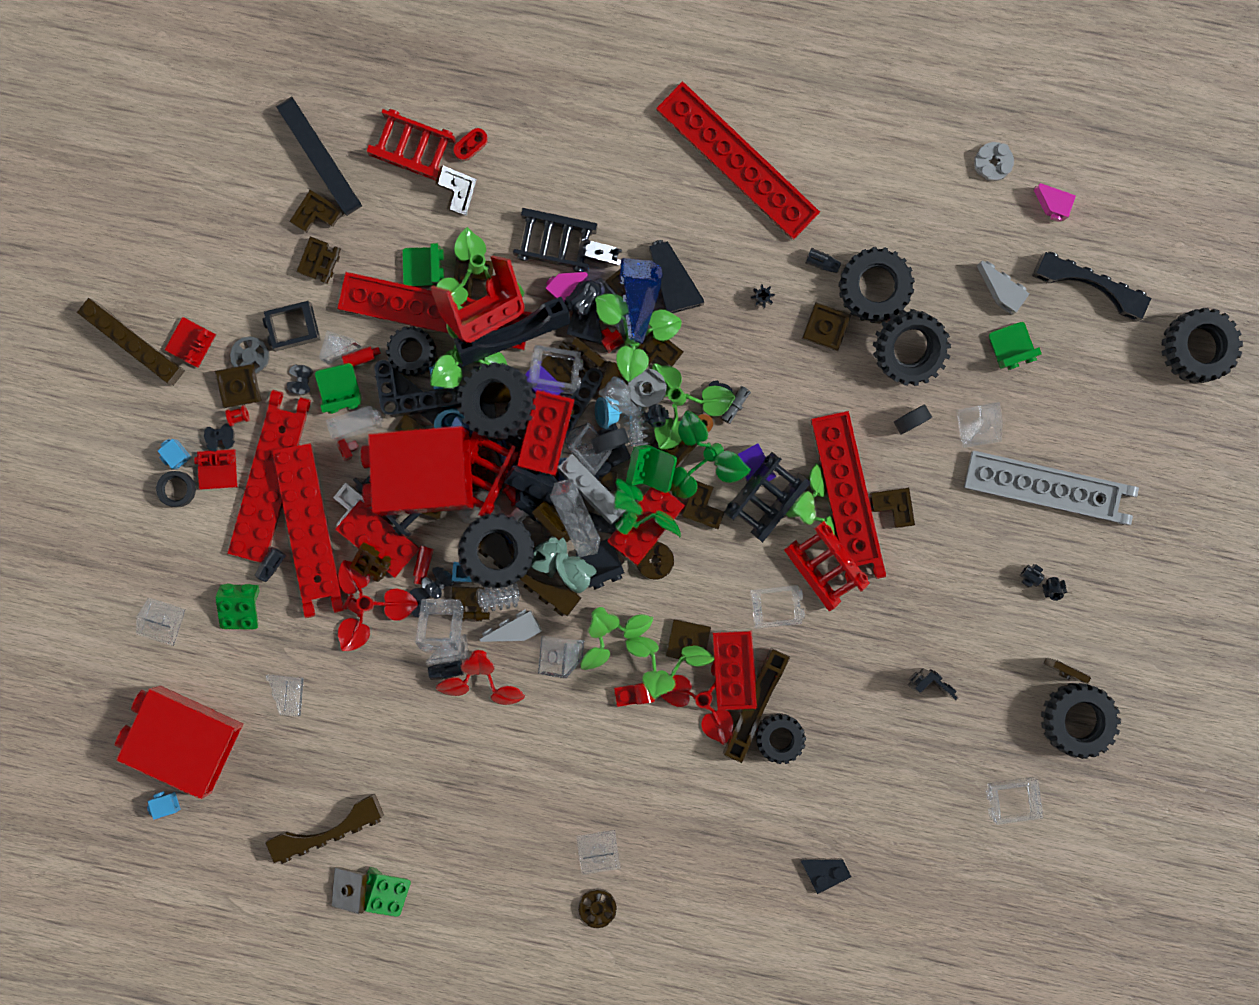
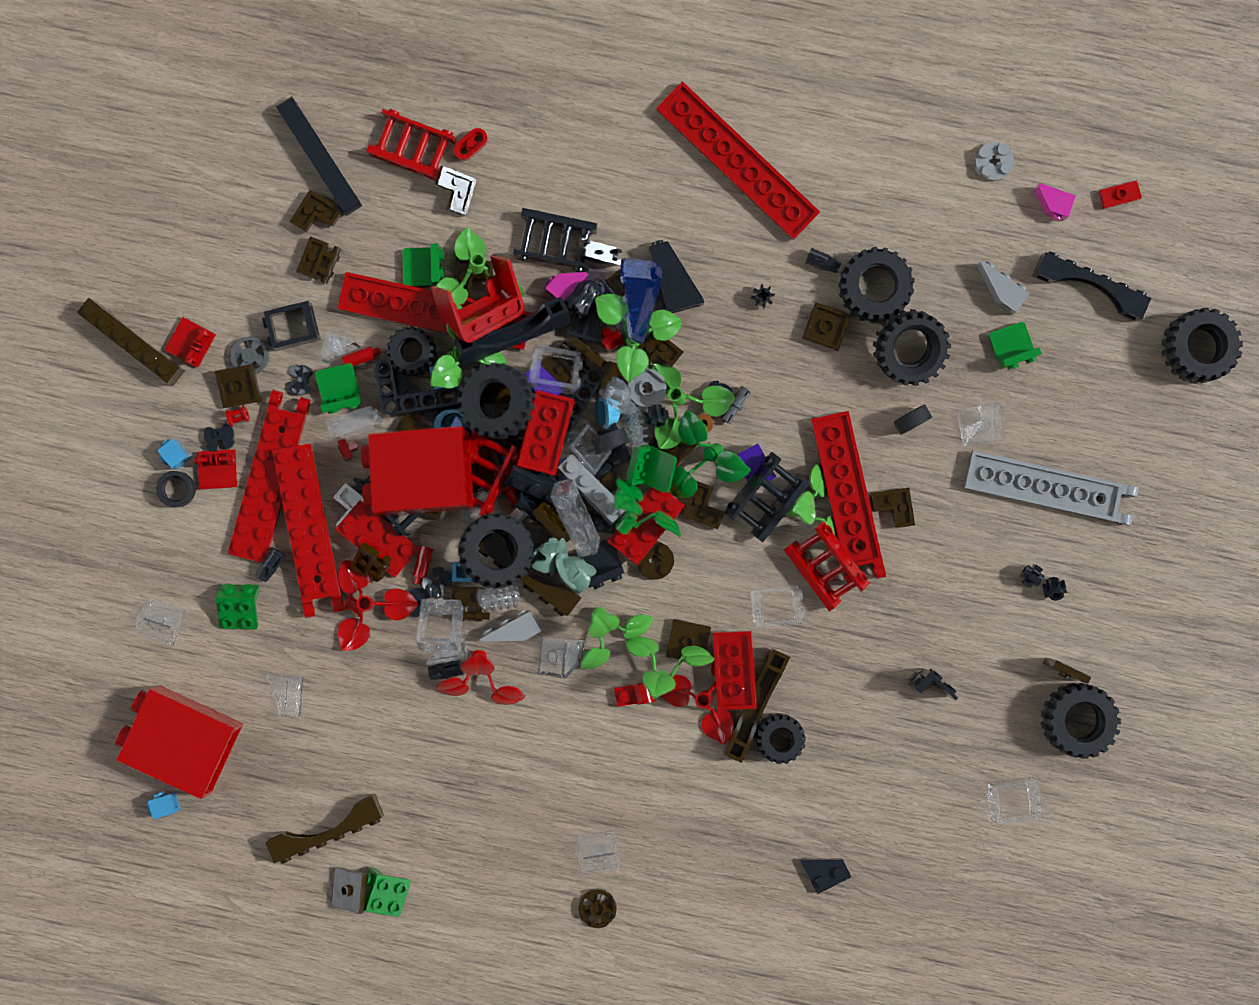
(1120, 194): none -> red plate

